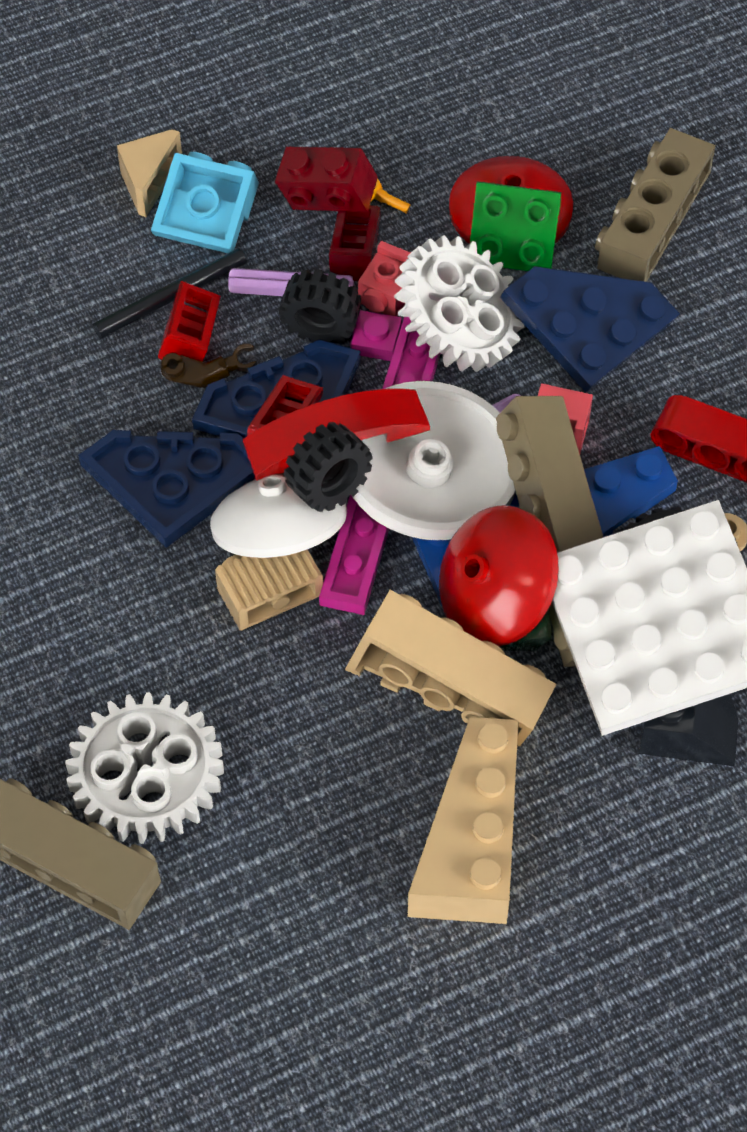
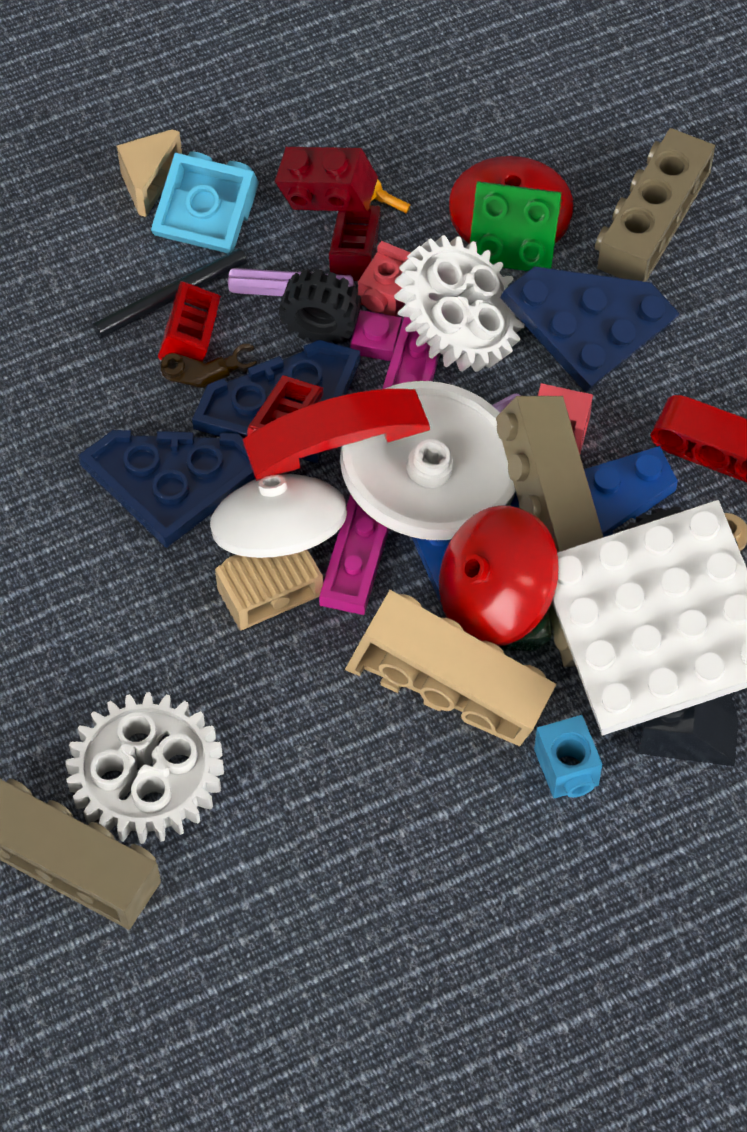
(328, 466): black tyre -> none
(469, 846): tan wedge -> none
(569, 739): none -> dark azure brick

